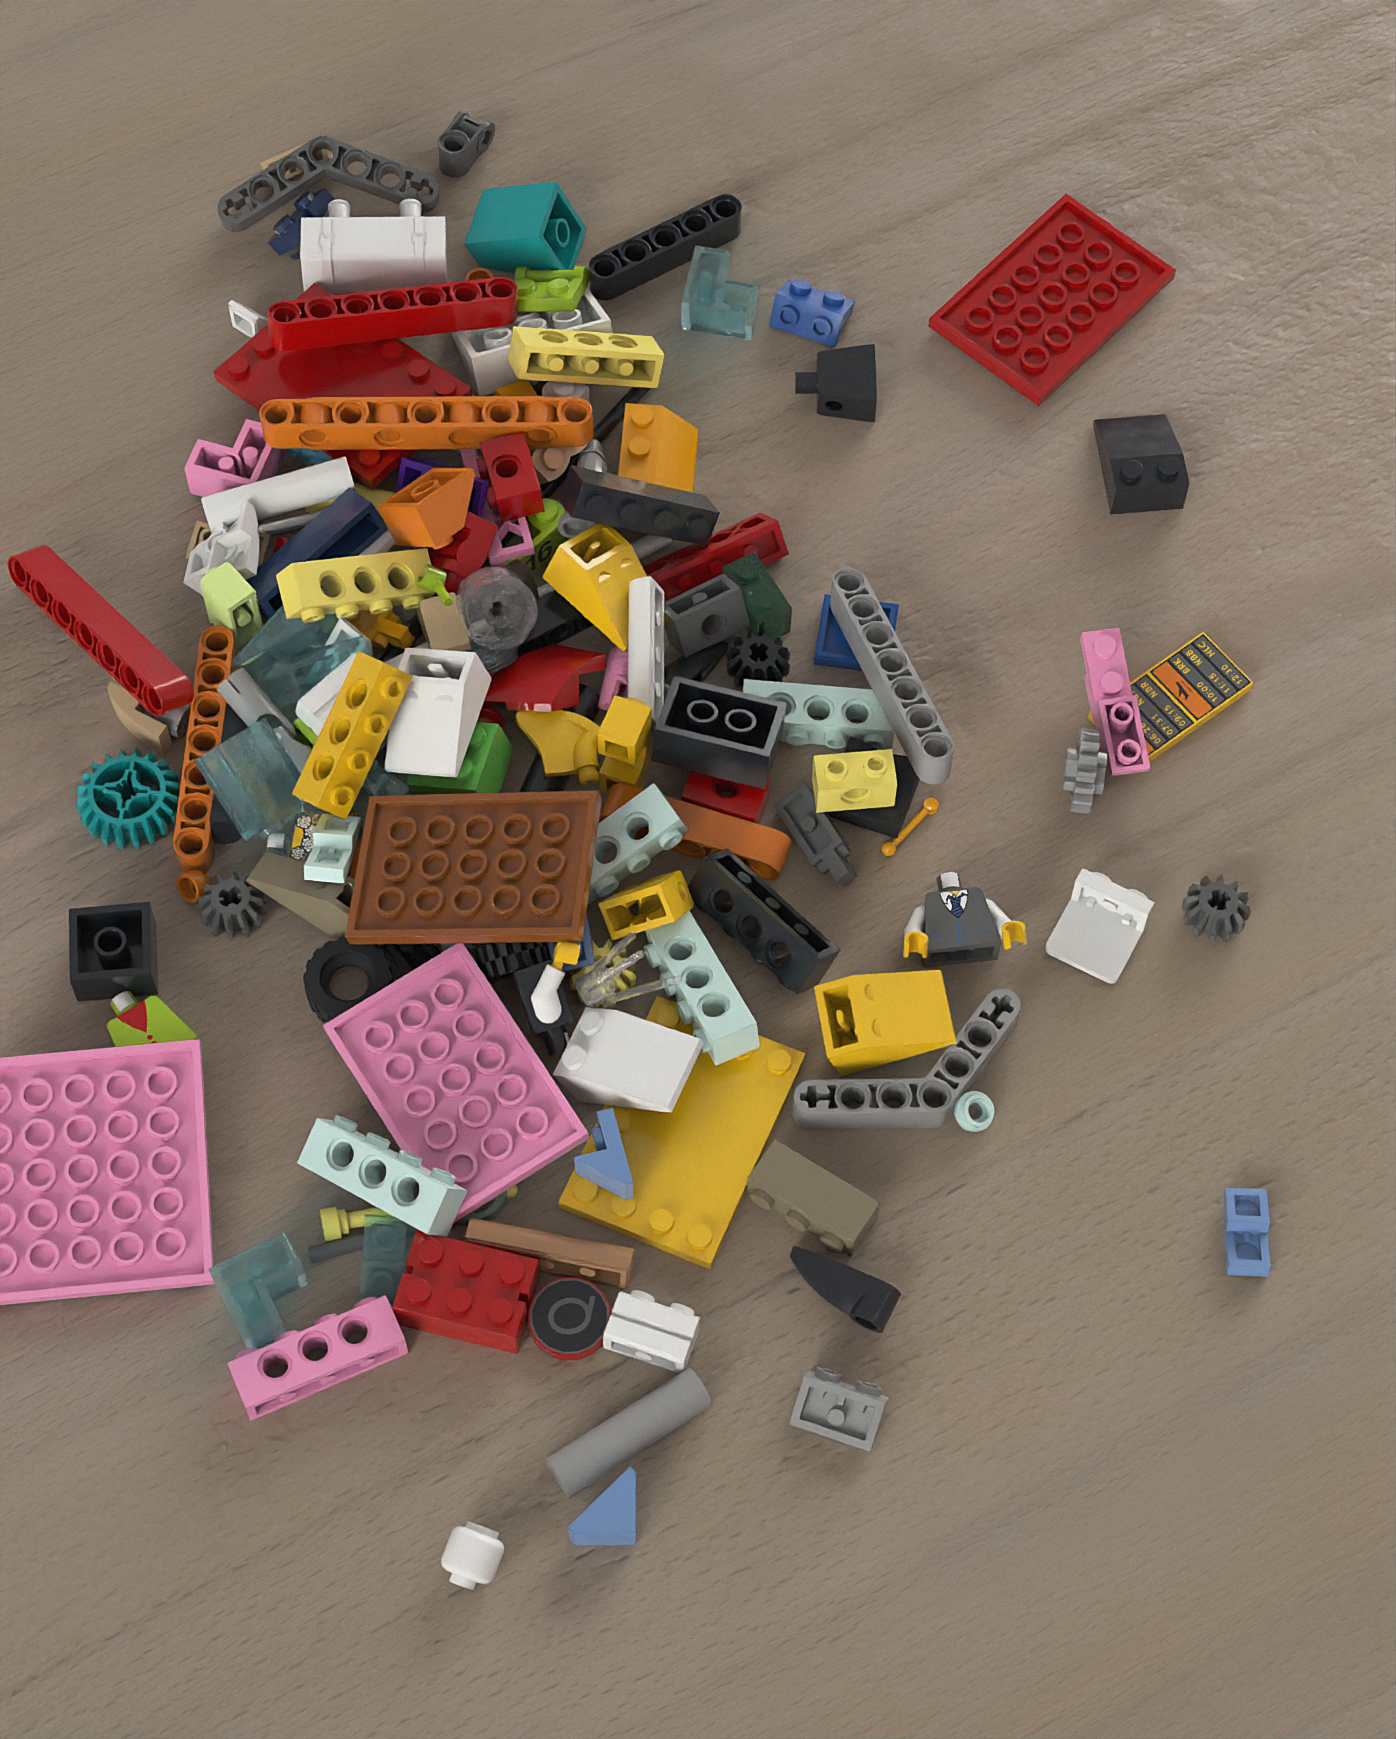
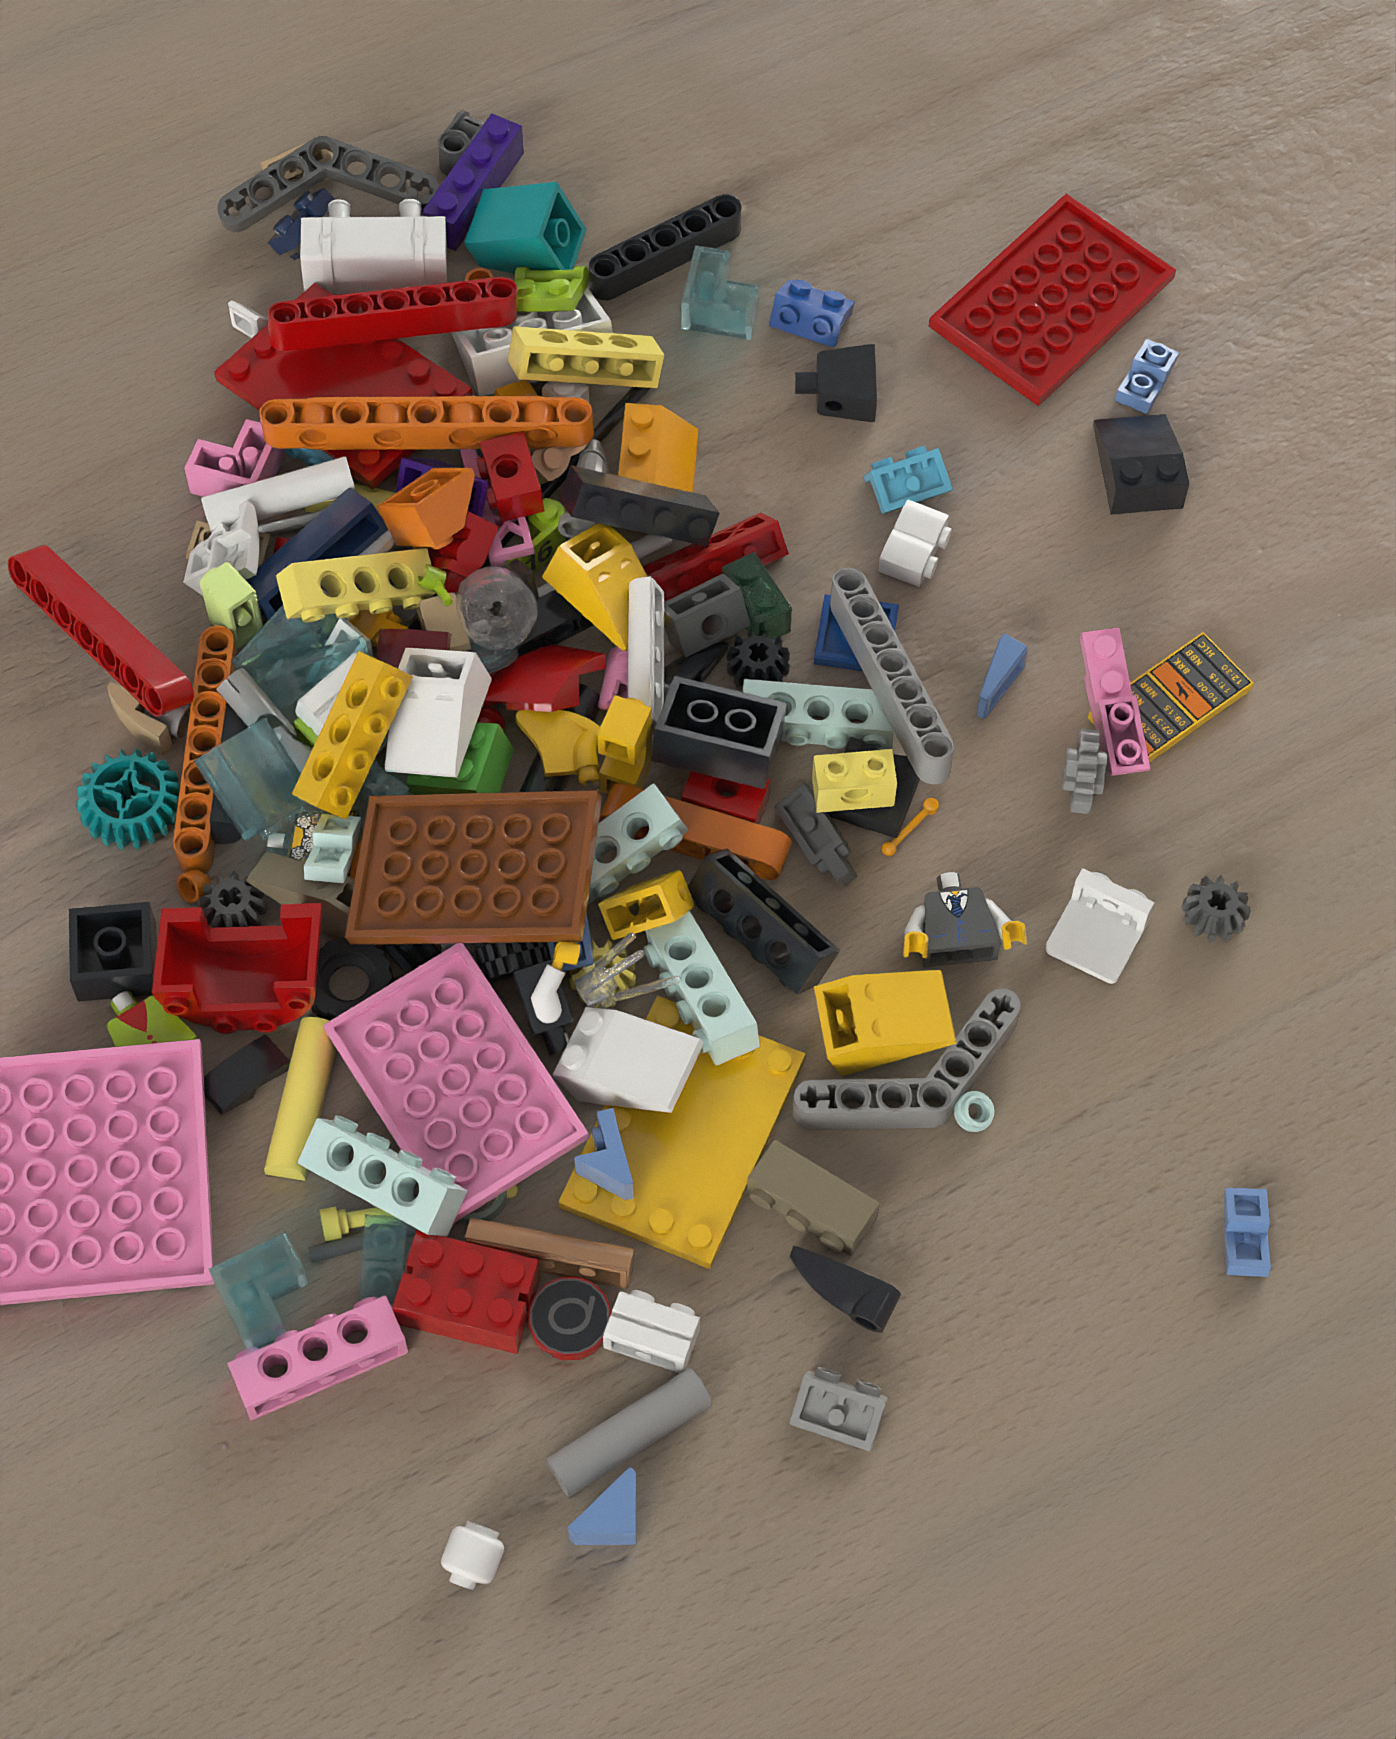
(238, 973): none -> red cylinder
(242, 1072): none -> black slope
(301, 1098): none -> light yellow brick
(394, 641): none -> dark red slope
(481, 166): none -> dark purple brick
(912, 479): none -> medium azure bracket
(914, 543): none -> white brick
(1004, 668): none -> medium blue slope
(1147, 376): none -> medium blue slope

